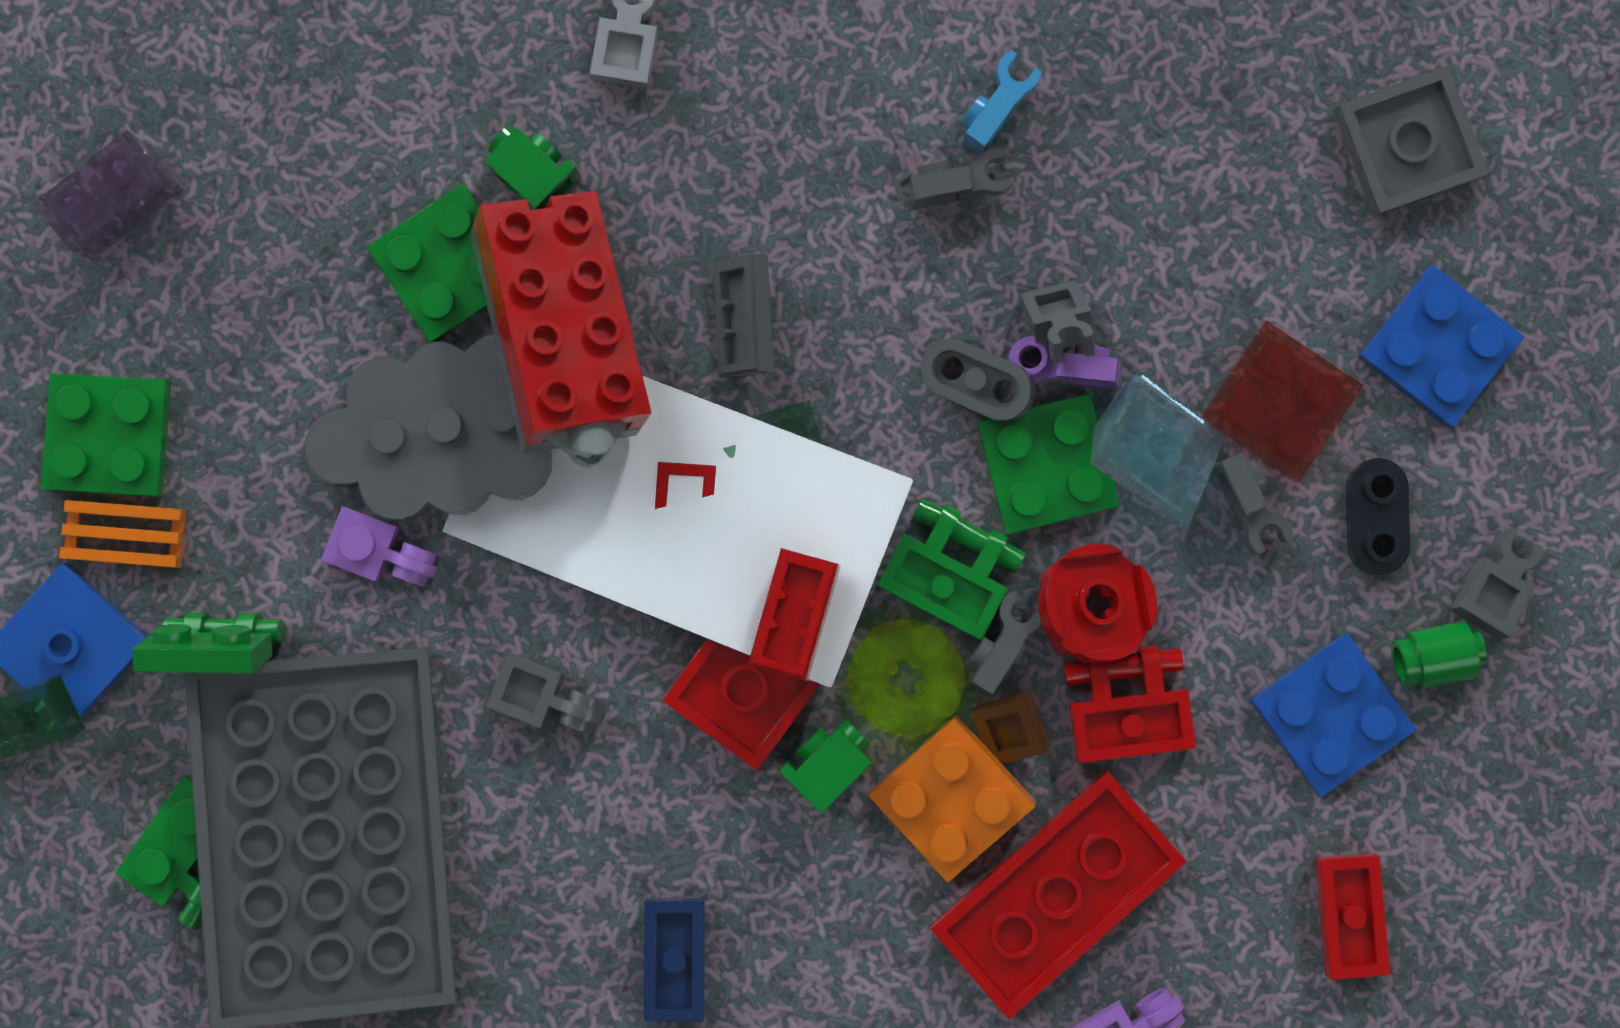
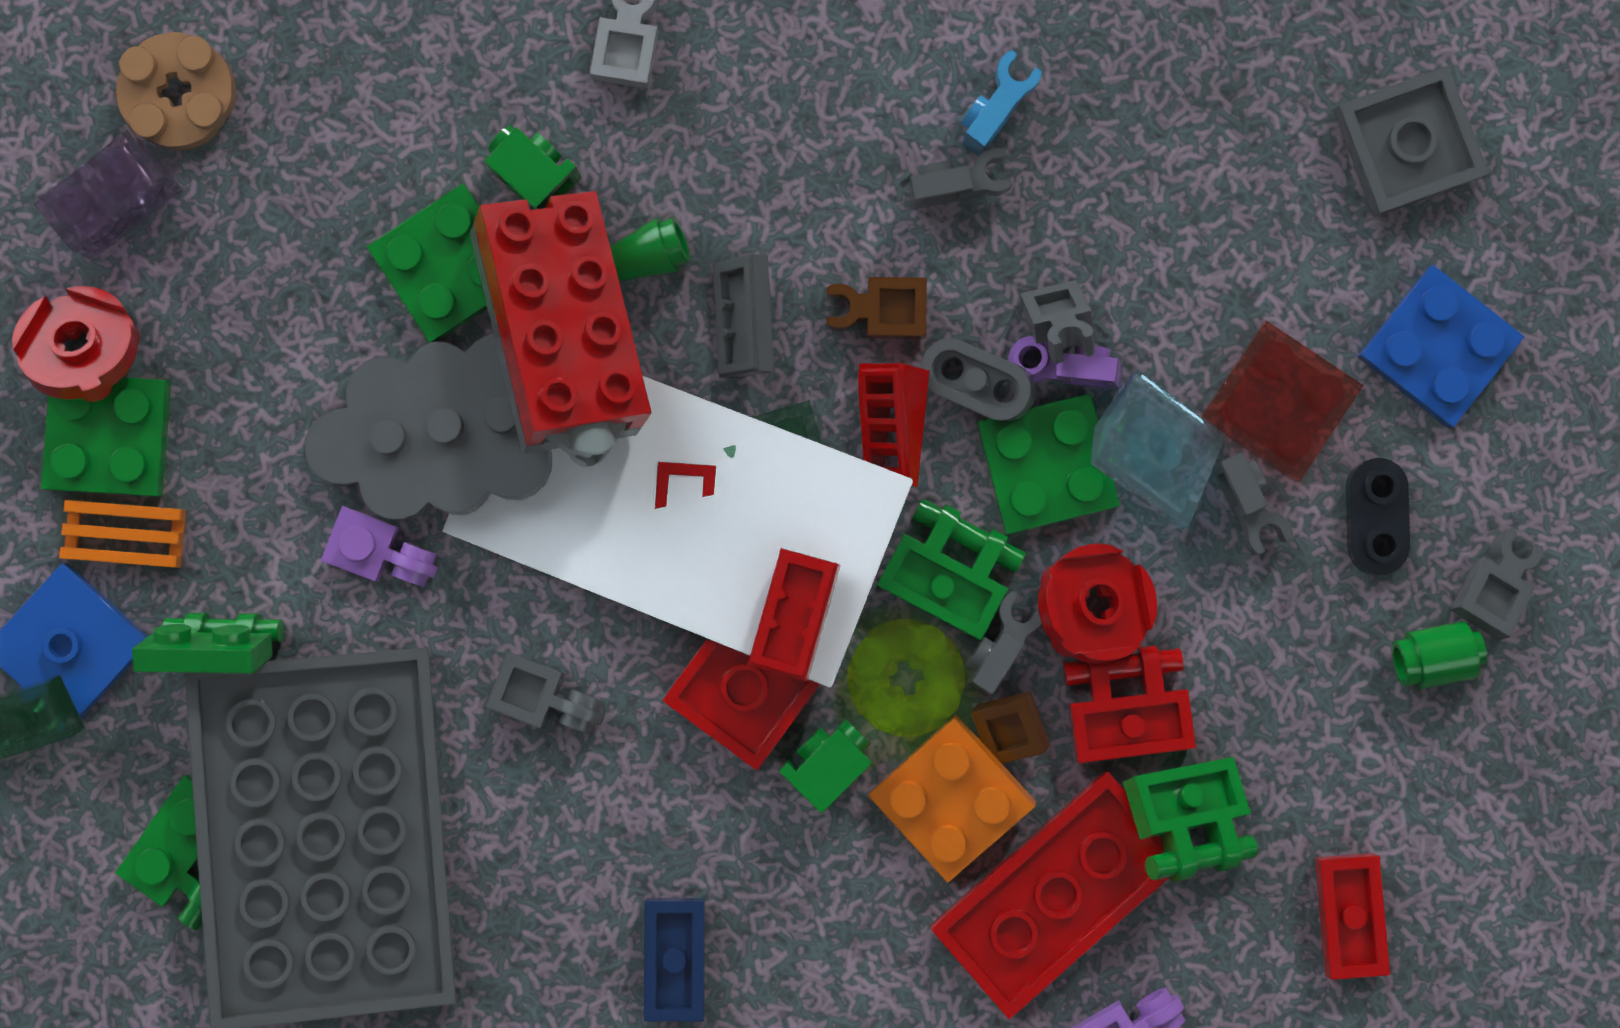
(89, 370): none -> plate
(150, 68): none -> medium nougat plate
(651, 250): none -> green cone
(891, 308): none -> reddish brown plate
(909, 401): none -> red slope
(1186, 799): none -> green plate
(1332, 714): blue plate -> none

